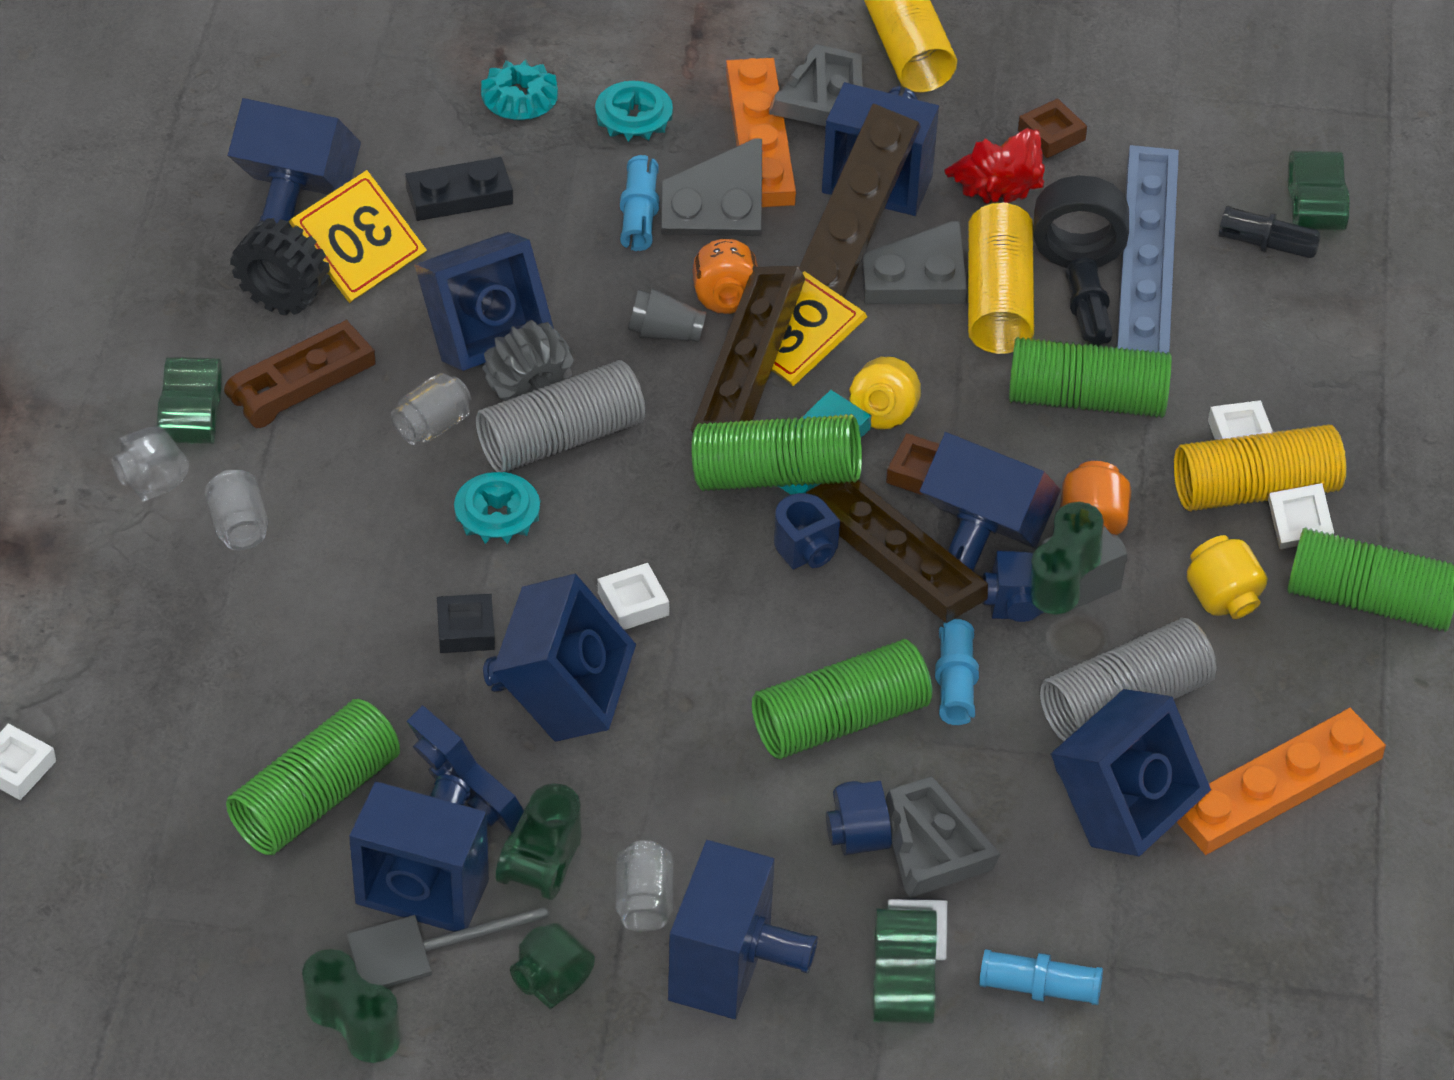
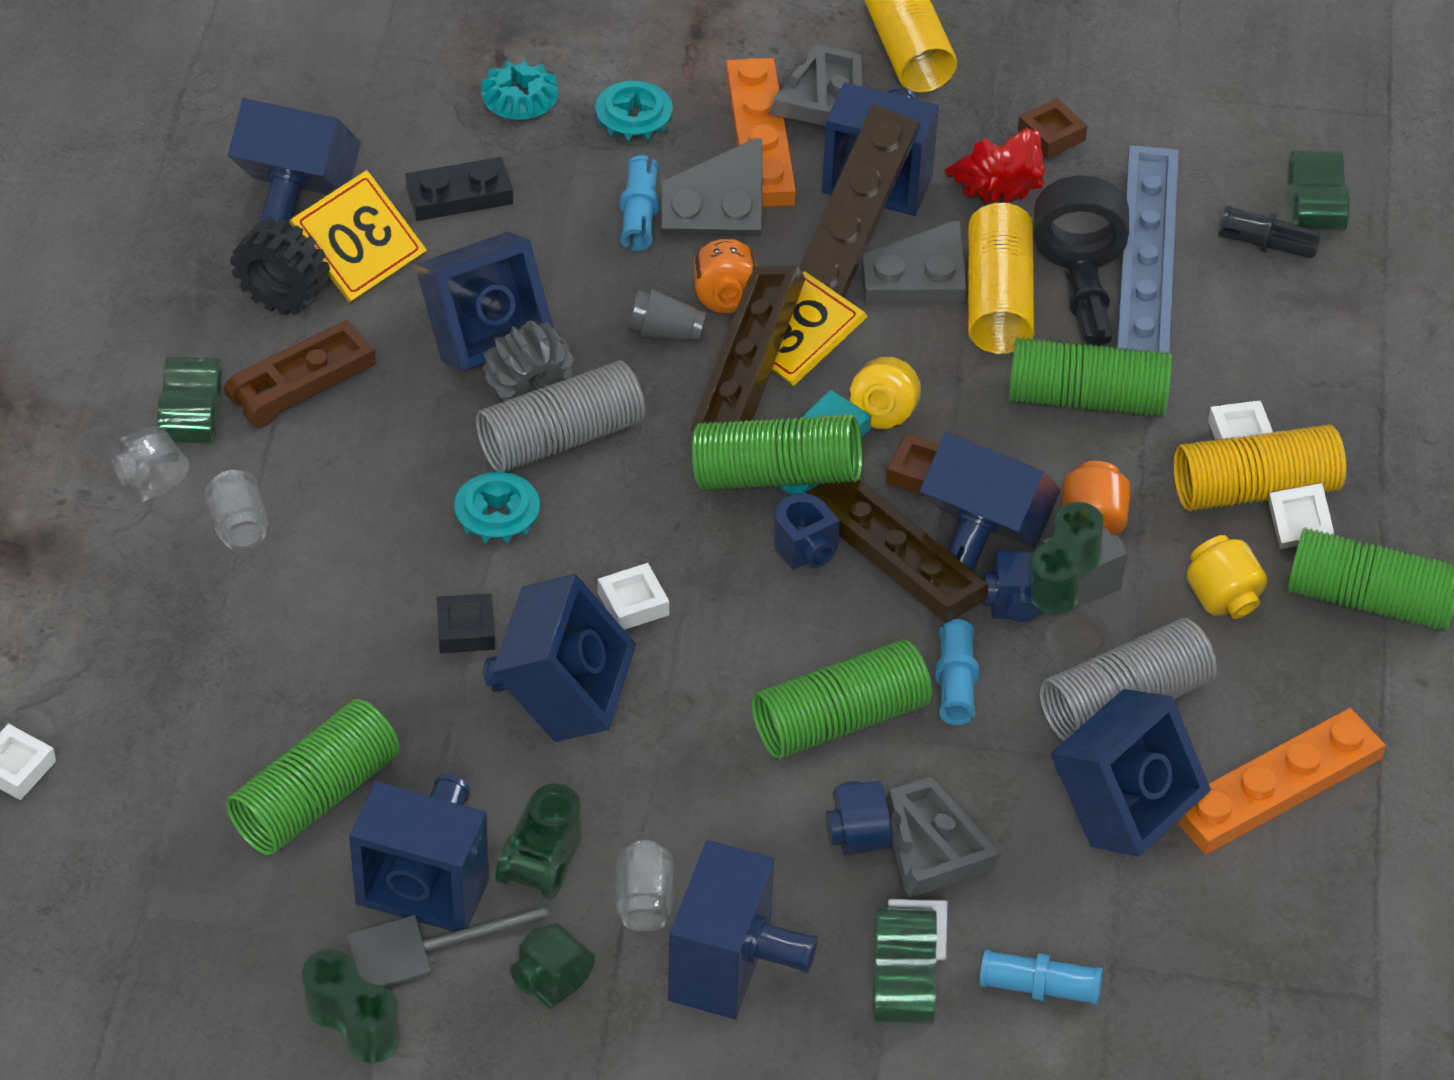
(431, 409): clear brick -> none
(450, 756): dark blue plate -> none

